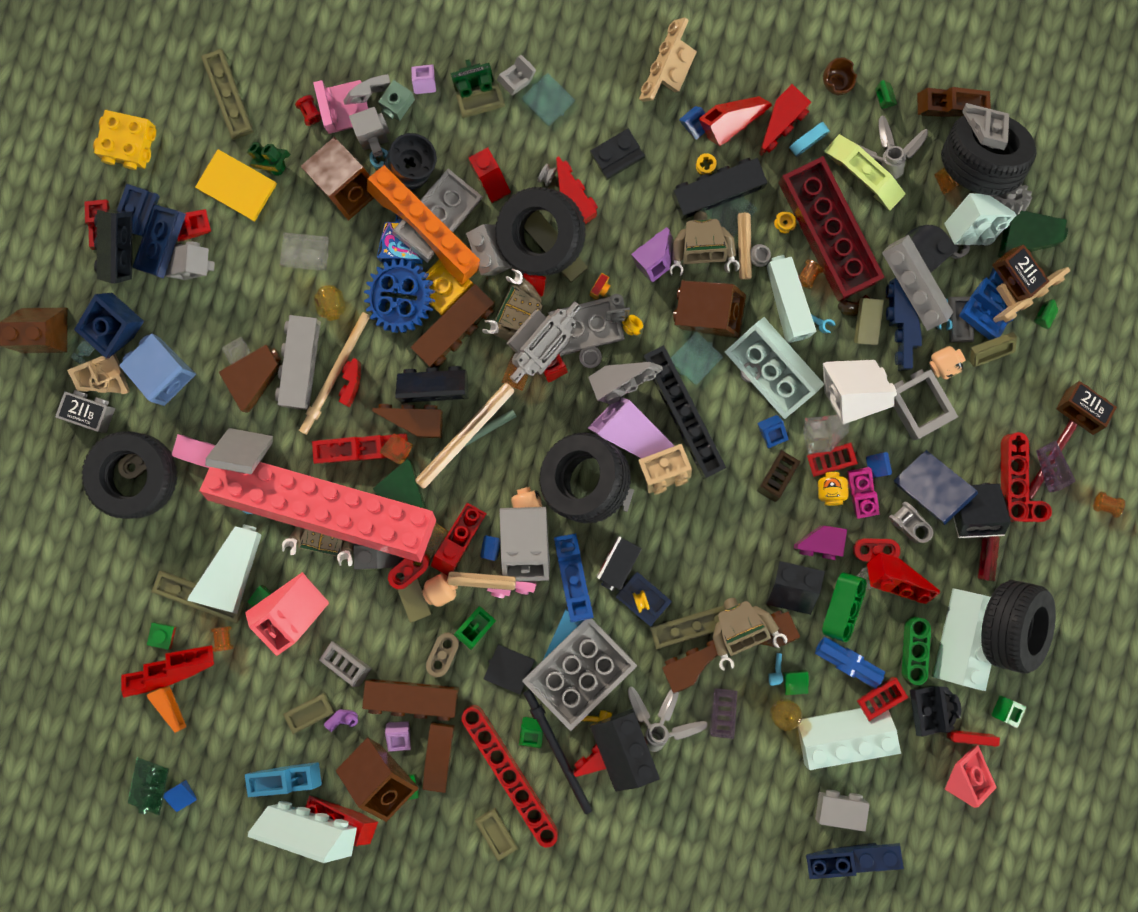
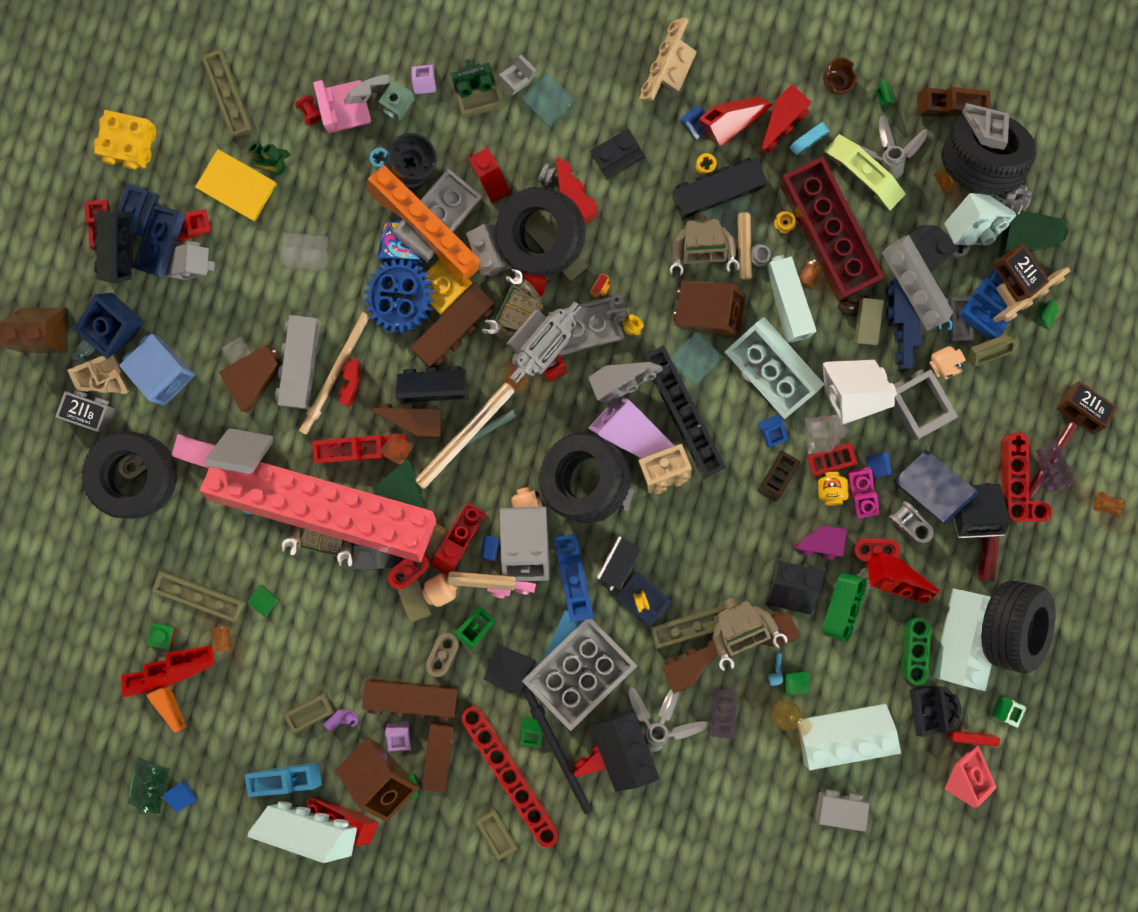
(228, 573): light aqua slope -> none
(286, 613): coral slope -> none
(329, 302): clear yellow head -> none
(339, 178): slope -> none
(363, 670): light grey slope -> none
(370, 130): light grey brick -> none
(590, 356): light grey plate -> none
(603, 715): yellow hand -> none
(655, 255): medium lavender slope -> none
(821, 323): medium azure hand -> none
(850, 662): blue piece -> none
(854, 859): dark blue slope -> none
(896, 687): red slope -> none

